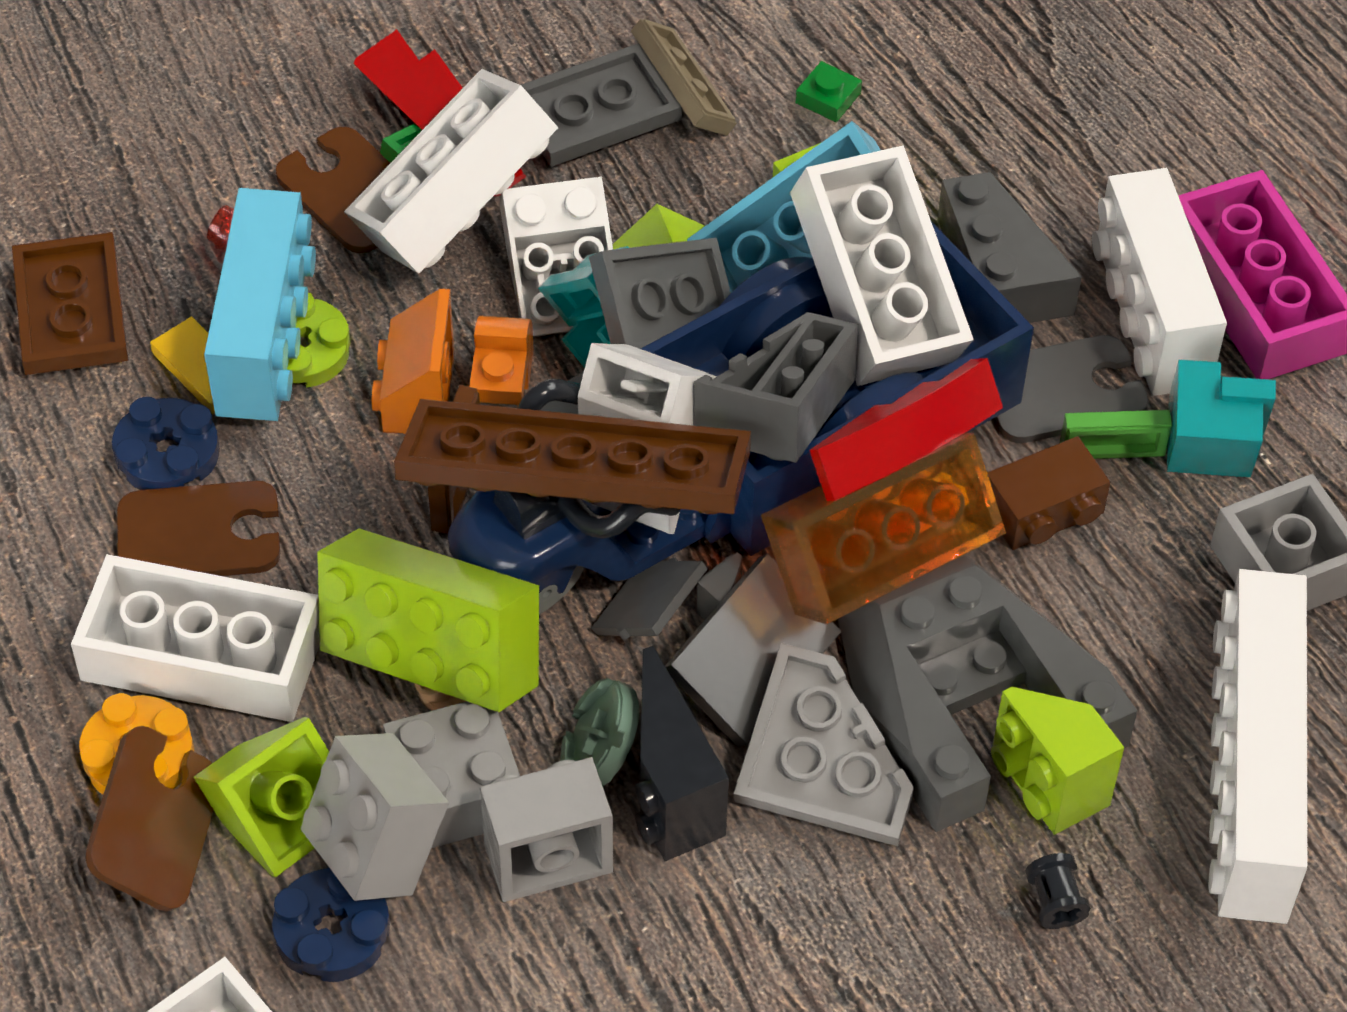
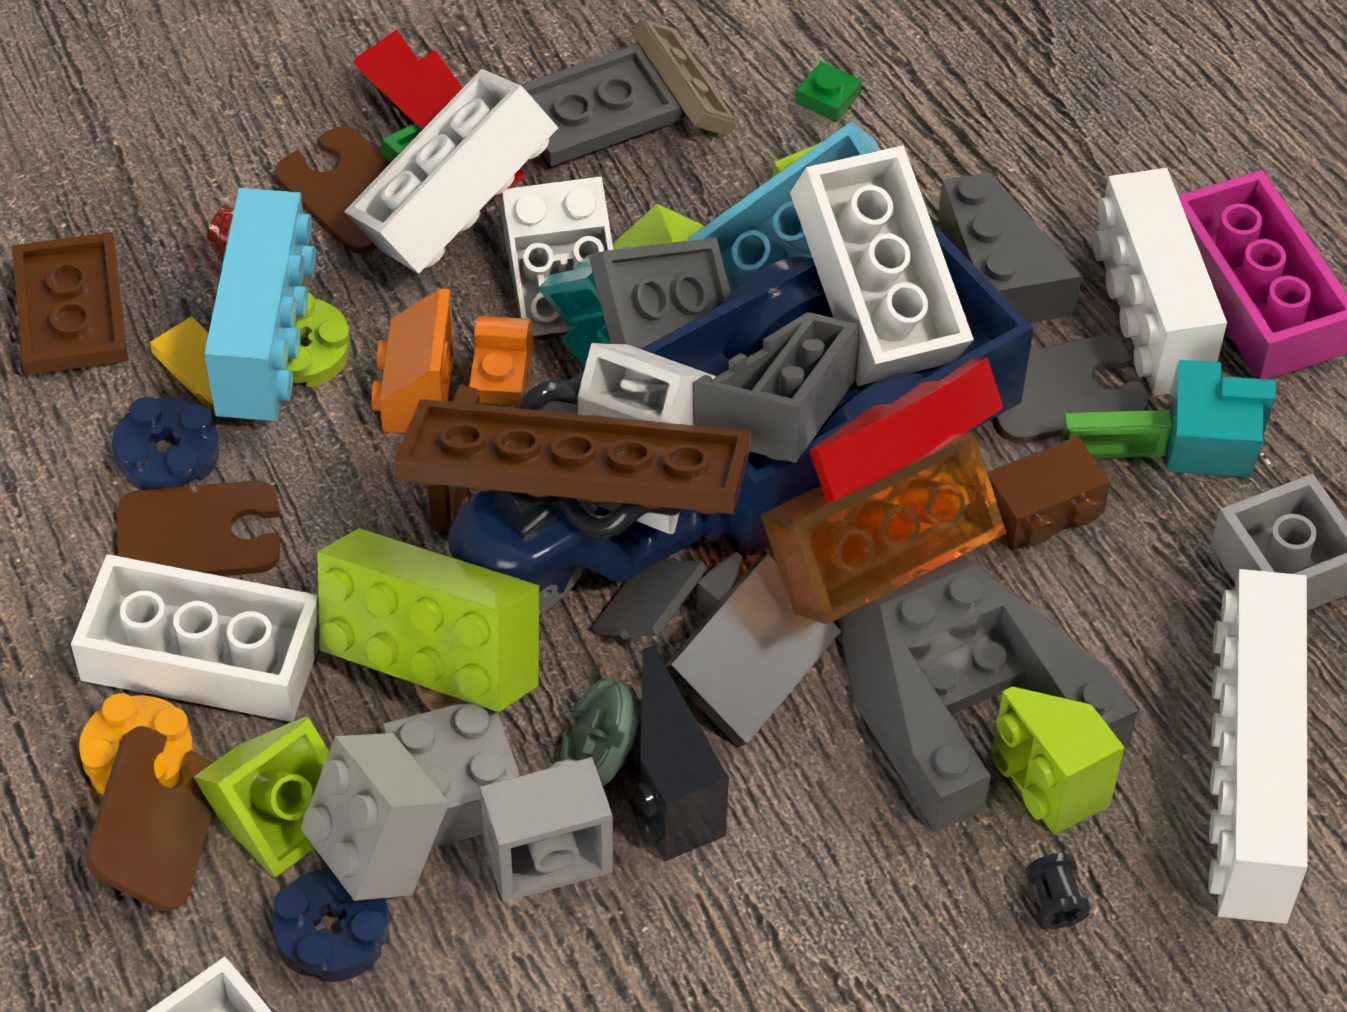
(822, 753): light grey plate -> none

